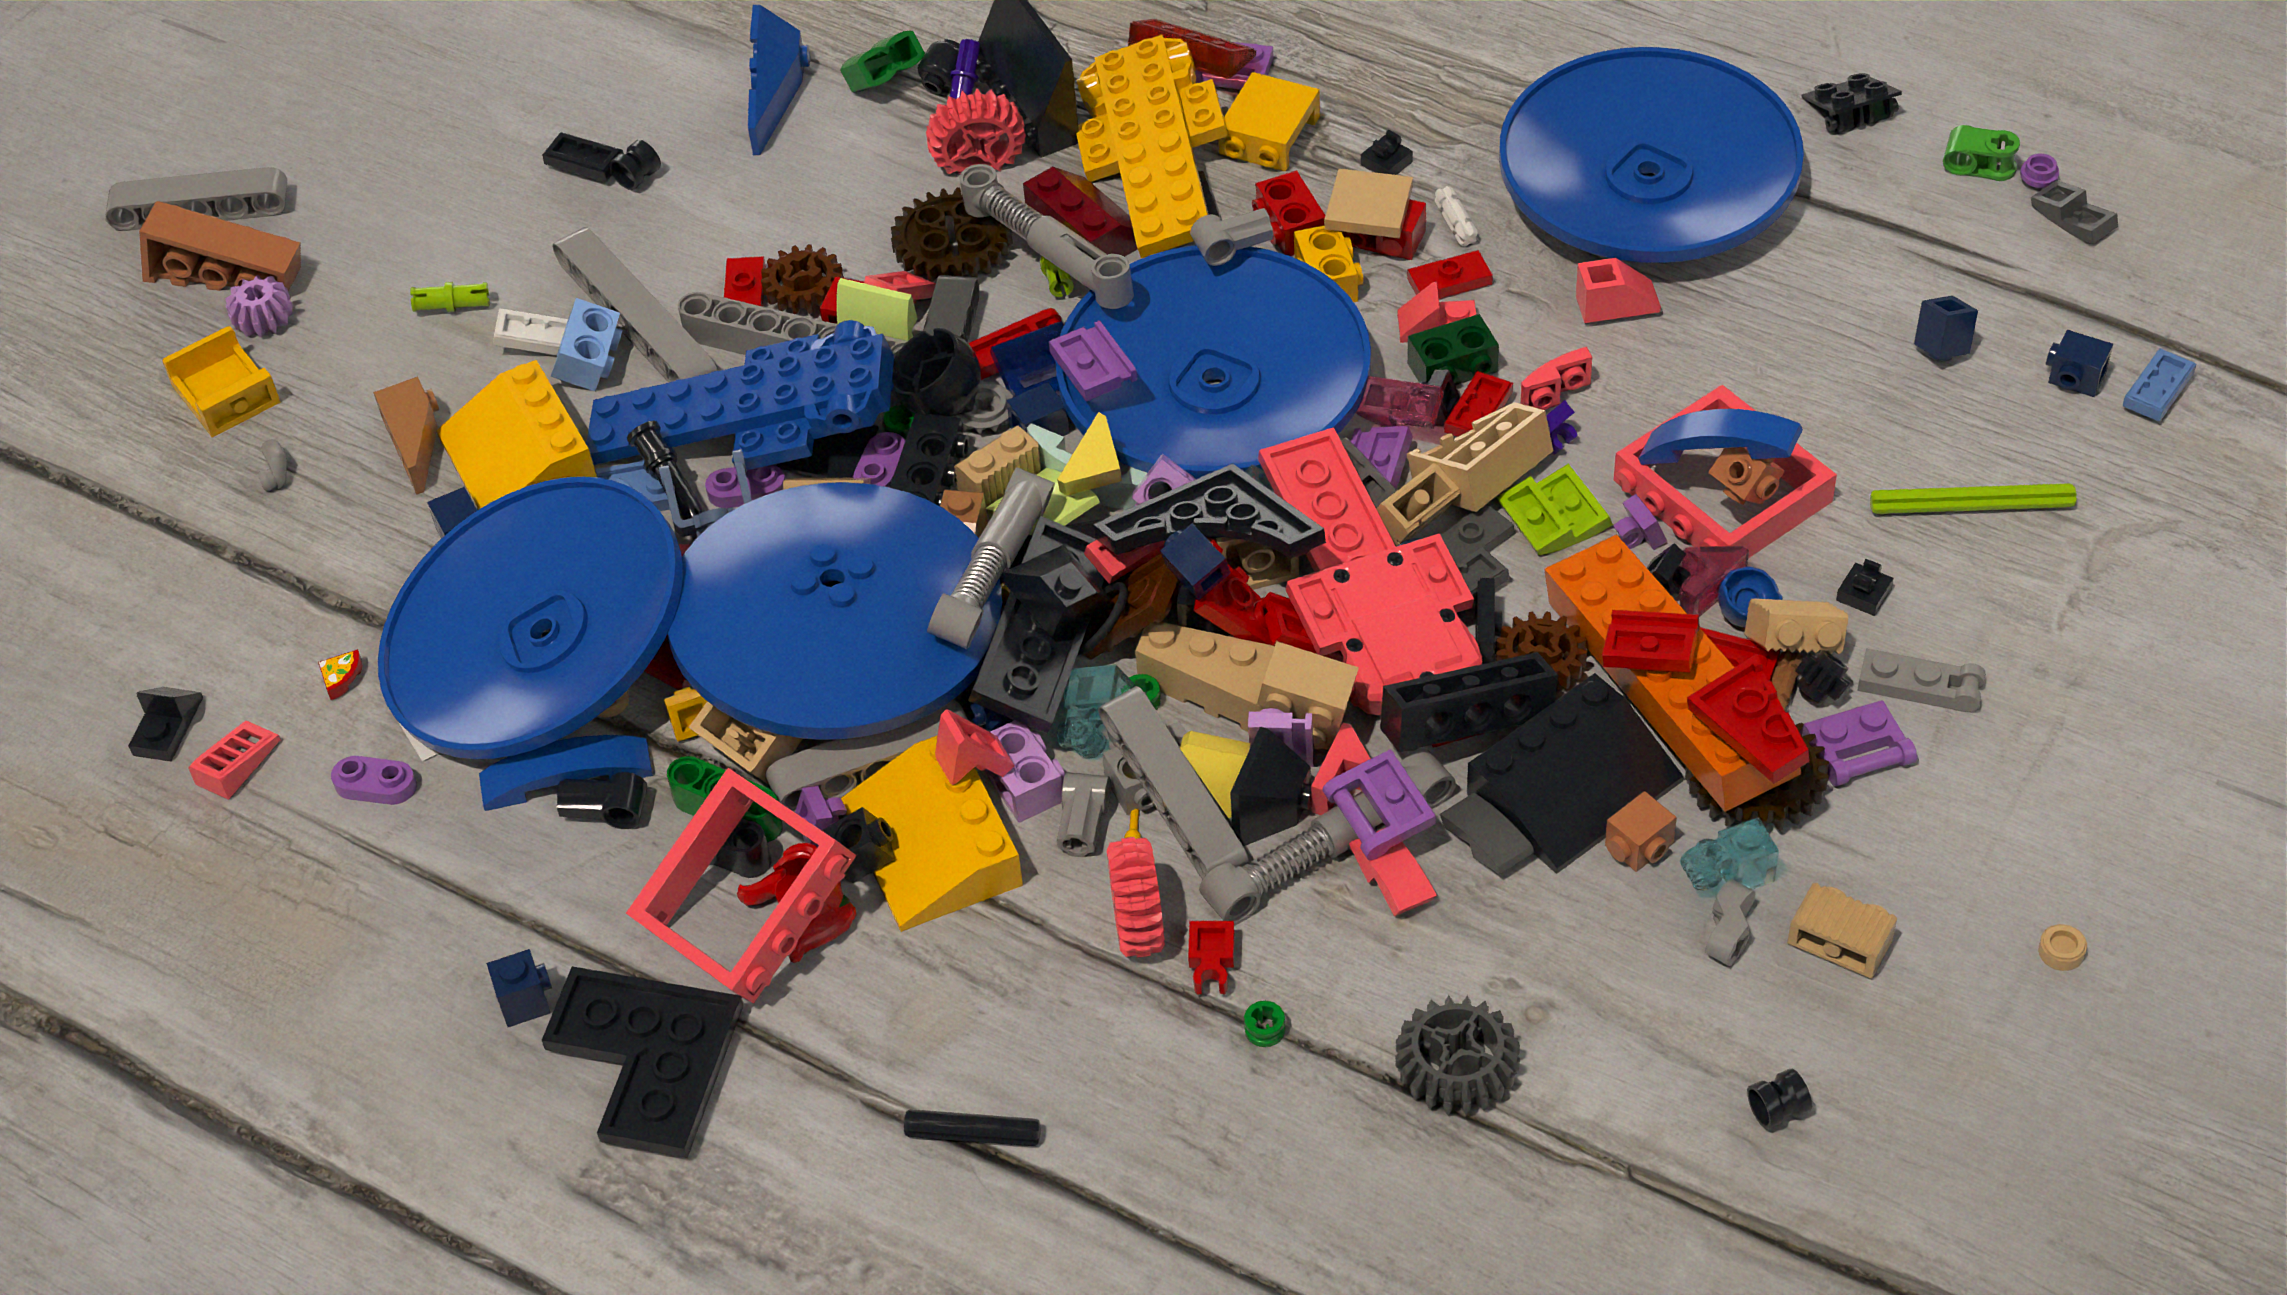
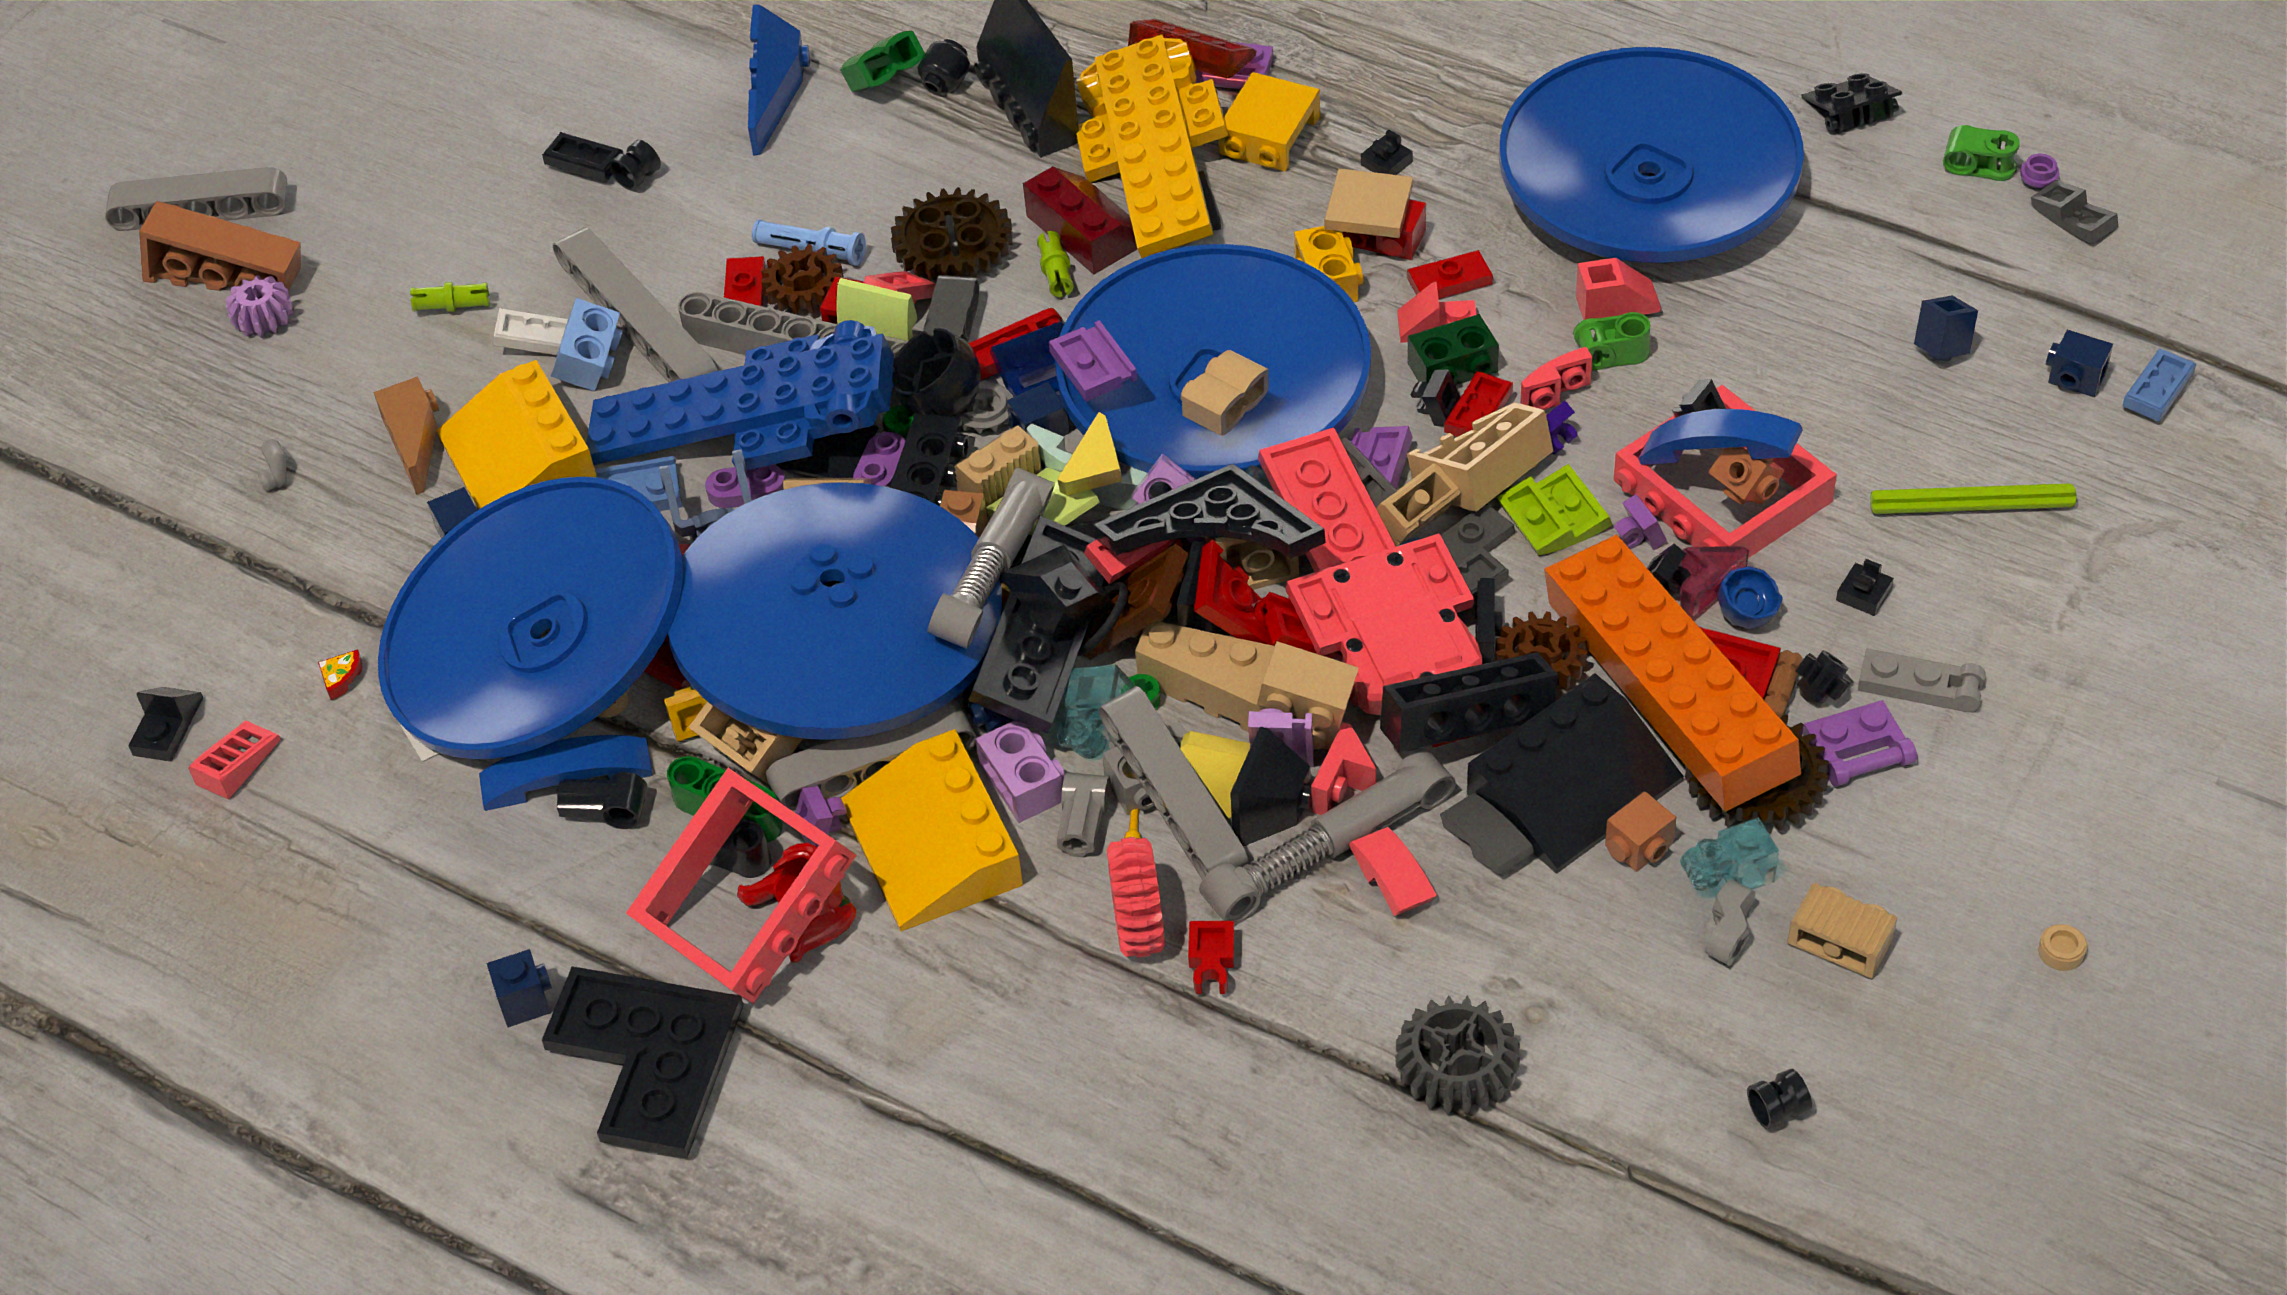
(220, 381): yellow panel -> none
(368, 781): medium lavender plate -> none
(658, 454): black pin -> none
(842, 245): none -> light blue pin
(865, 837): black brick -> none
(964, 74): dark purple axle -> none
(965, 746): coral slope -> none
(972, 1127): black axle -> none
(975, 132): coral gear -> none
(1102, 273): light grey piece -> none
(1194, 561): dark blue brick -> none
(1221, 238): light grey piece -> none
(1224, 392): none -> tan brick
(1271, 1035): green bush -> none
(1289, 208): red brick -> none
(1392, 797): medium lavender plate -> none
(1400, 403): clear pink slope -> none
(1456, 216): white axle -> none
(1616, 339): none -> bright green piece
(1651, 641): red plate -> none
(1701, 397): none -> black tile
(1750, 718): red wing -> none
(1796, 625): tan brick -> none

